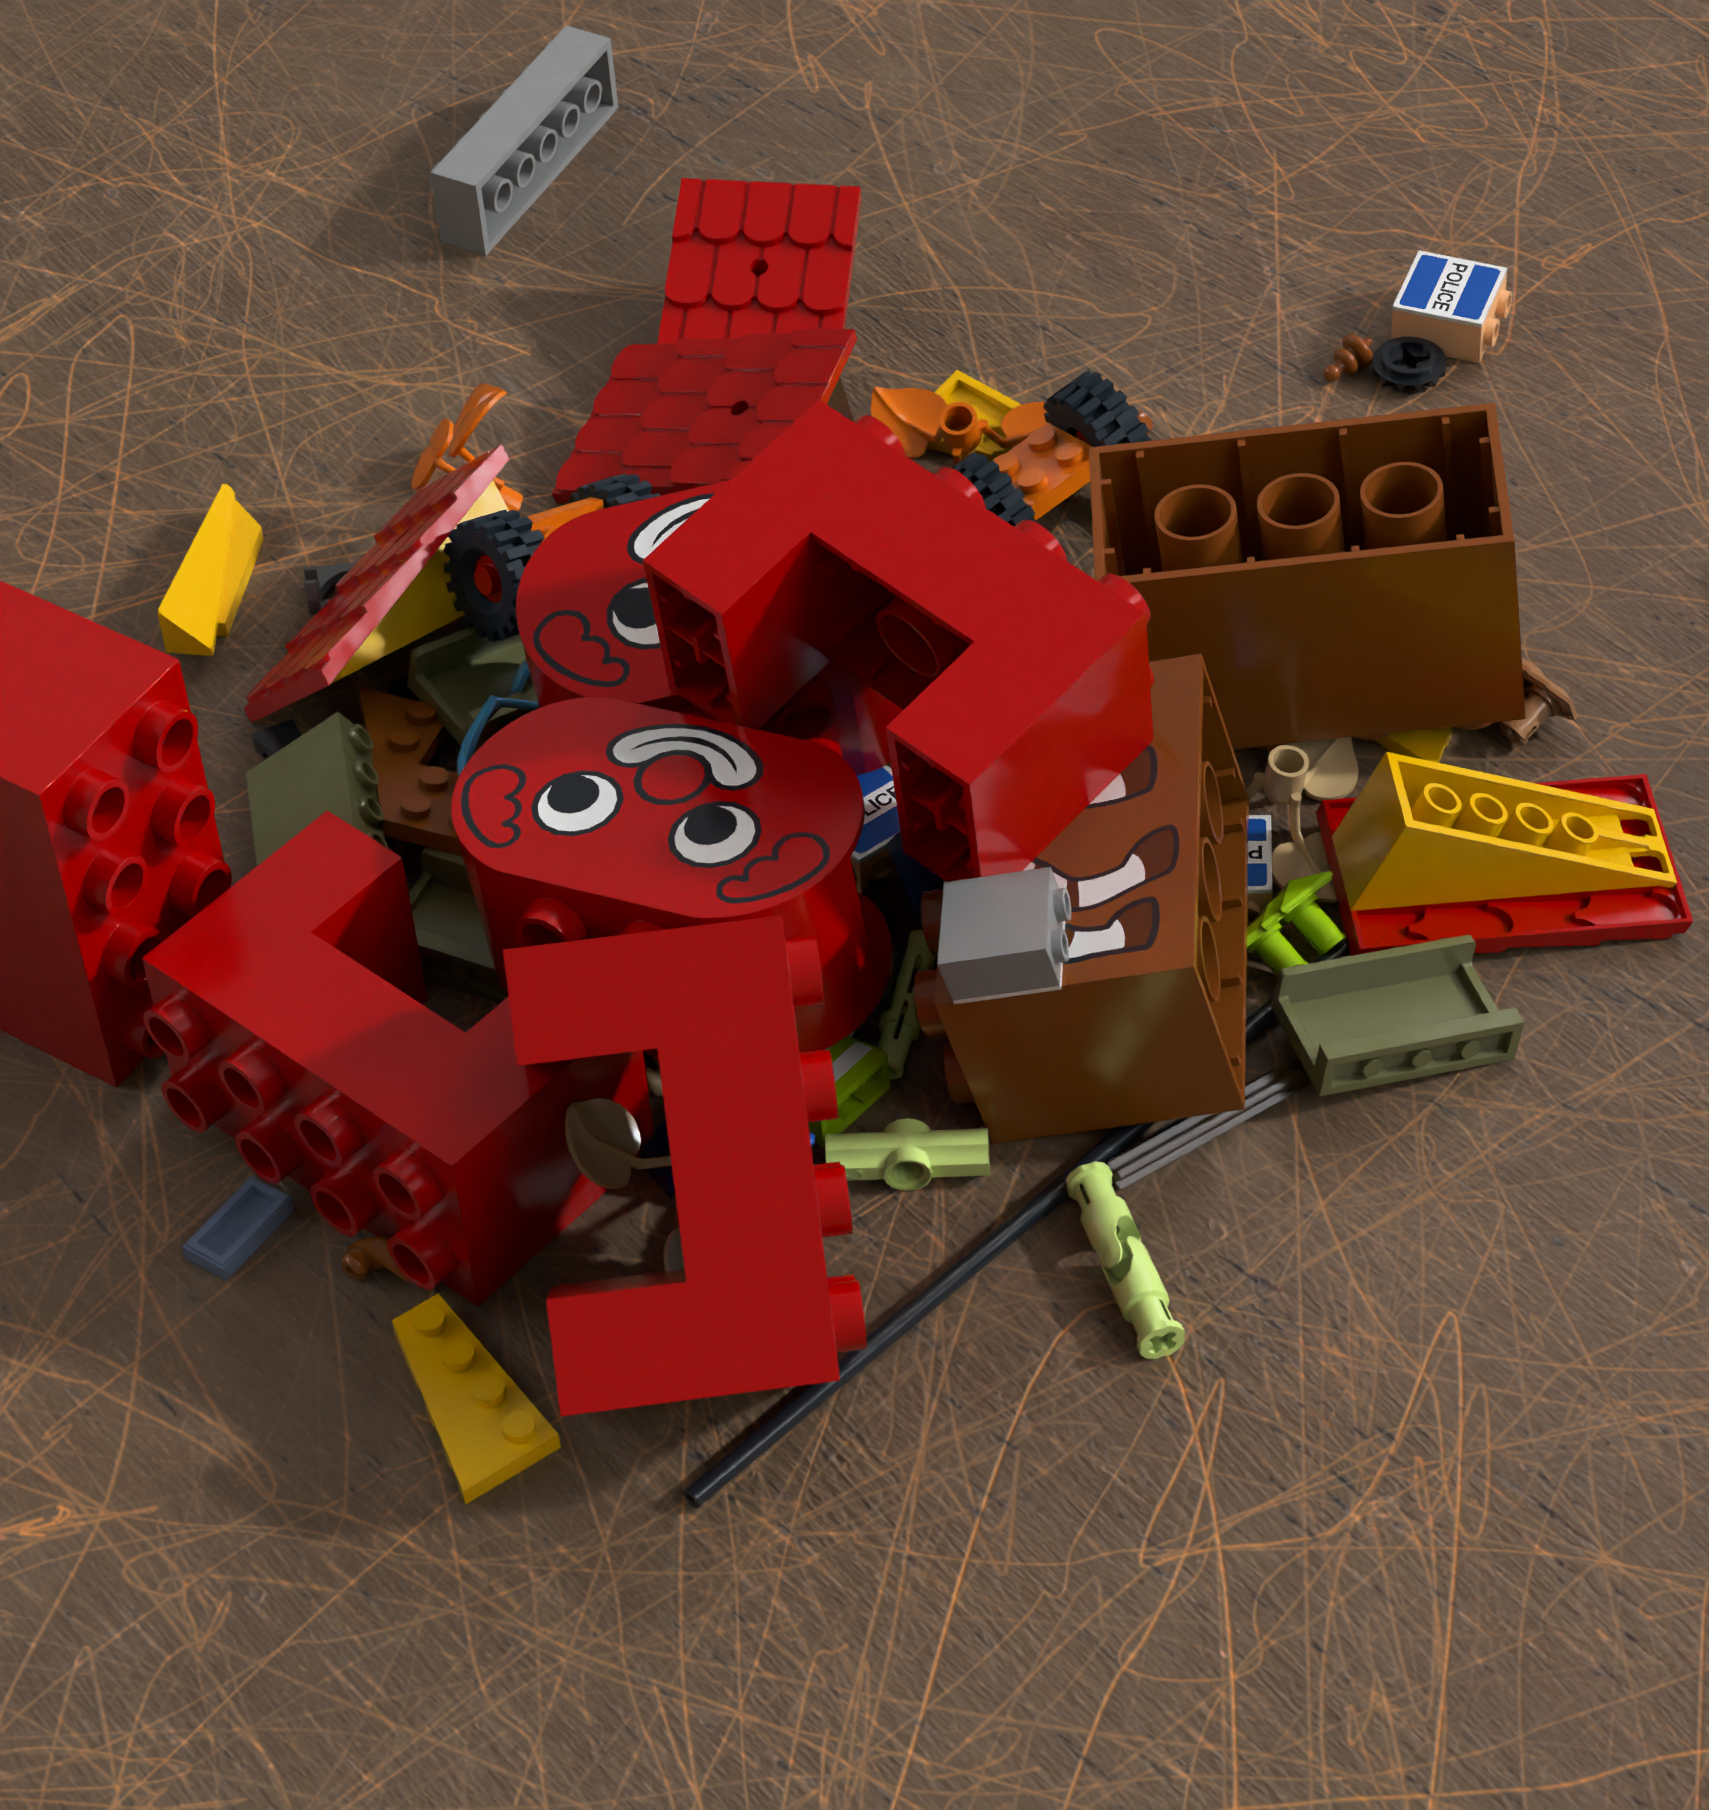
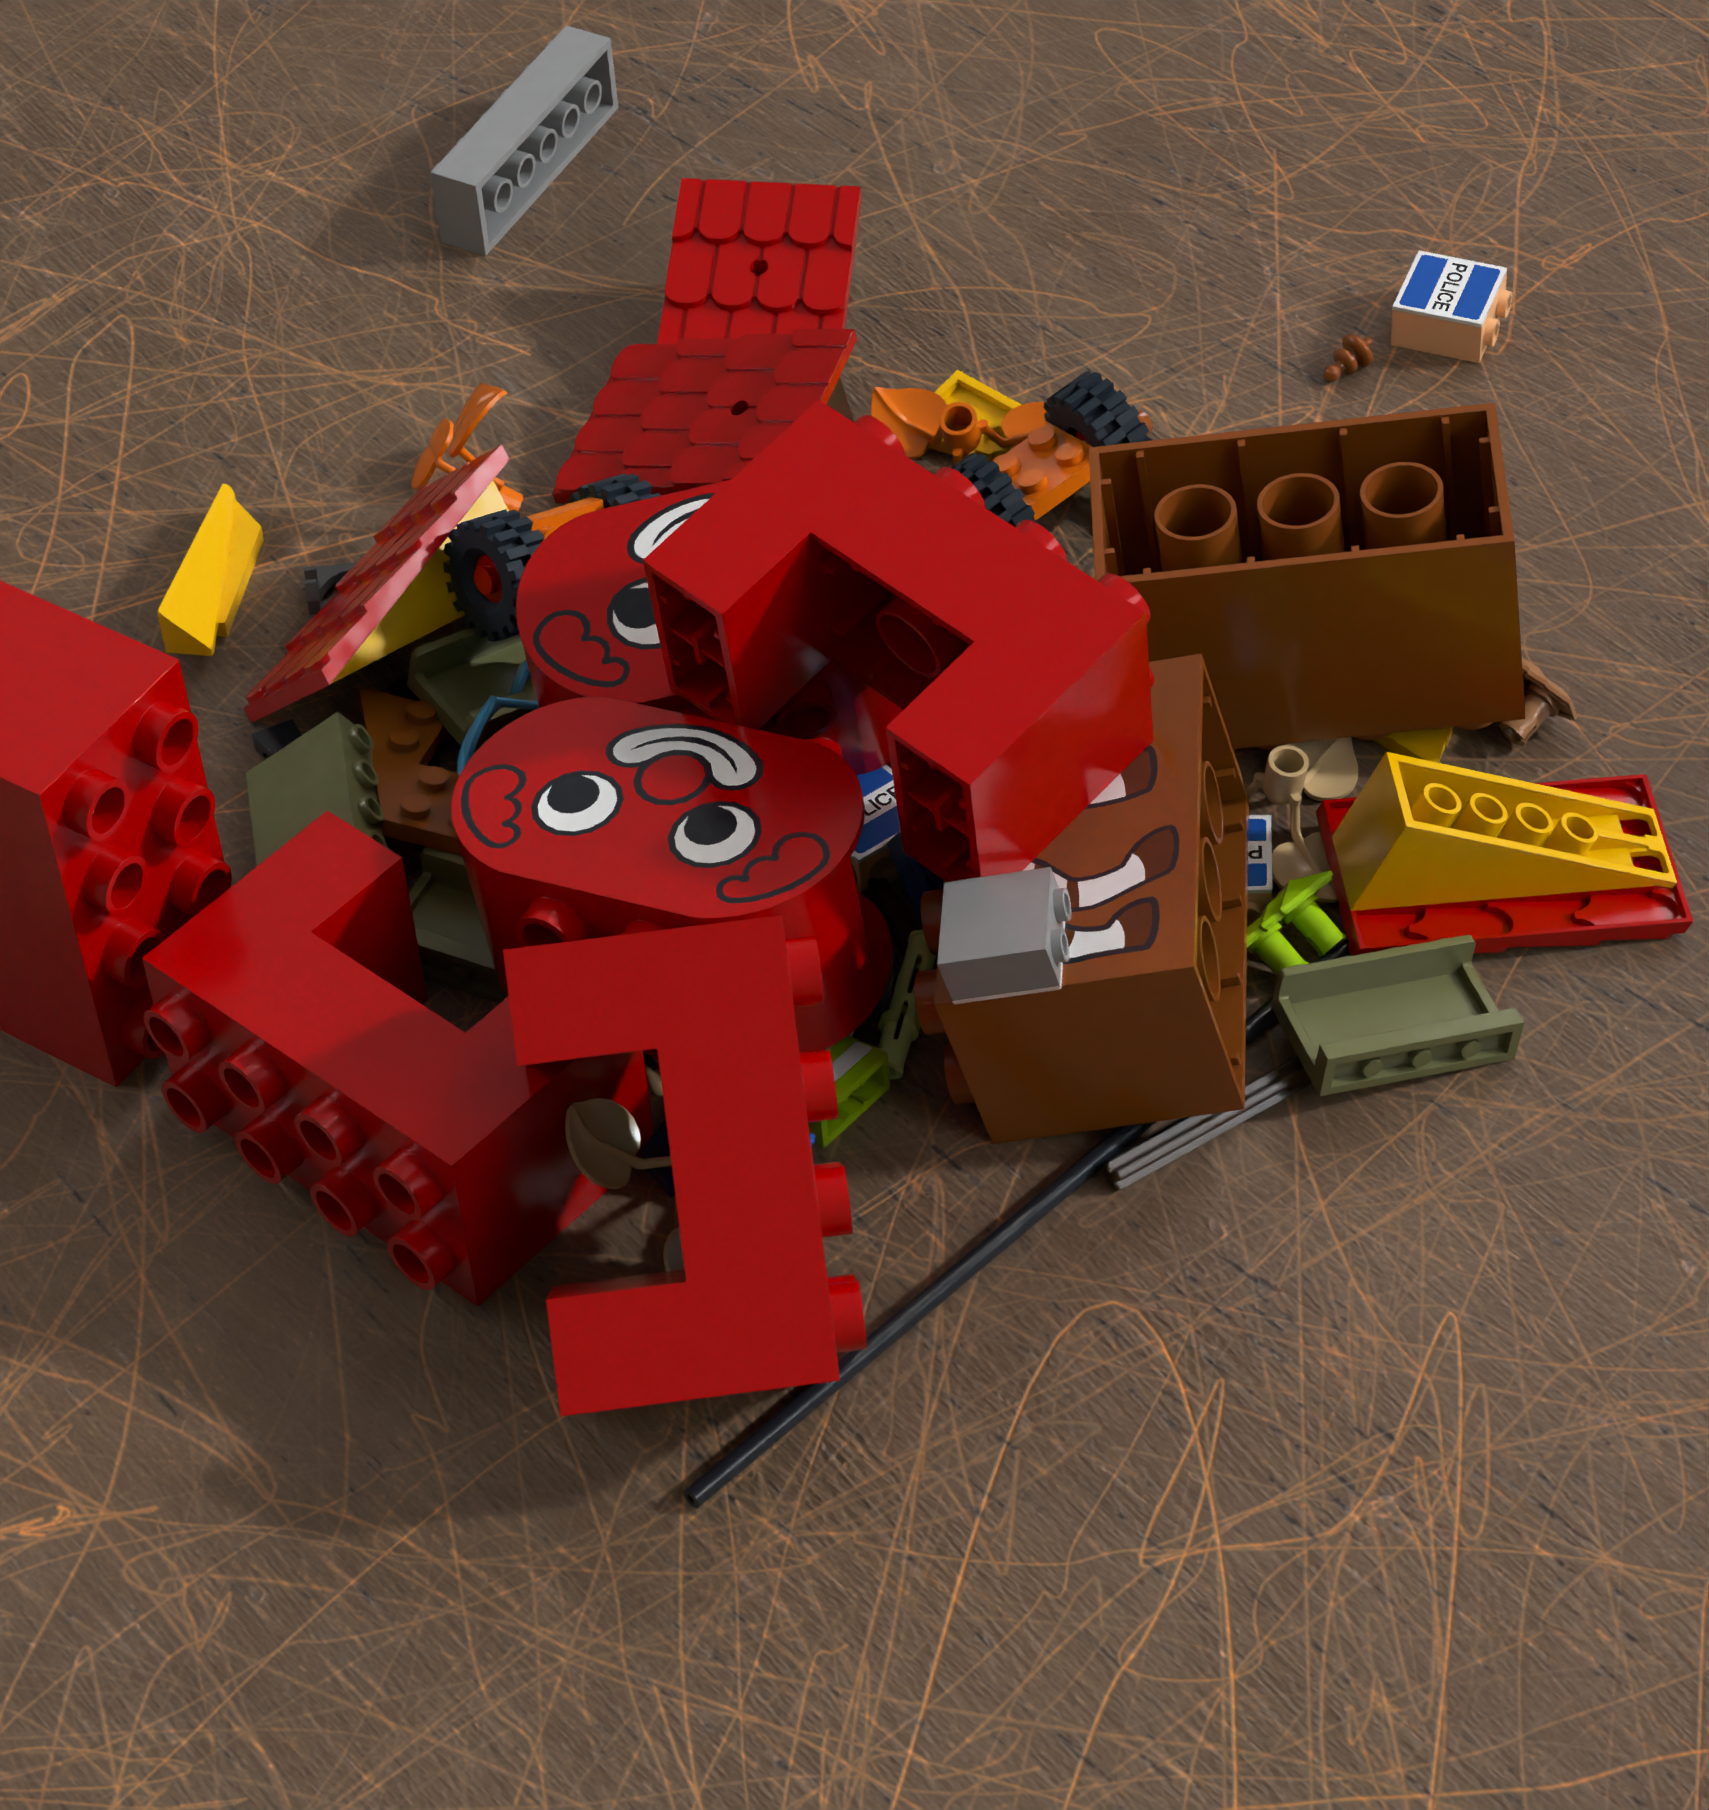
(238, 1228): sand blue tile -> none
(369, 1255): dark orange arm -> none
(476, 1407): yellow wing -> none
(910, 1154): yellowish green piece -> none
(1125, 1260): yellowish green piece -> none
(1423, 355): black gear -> none

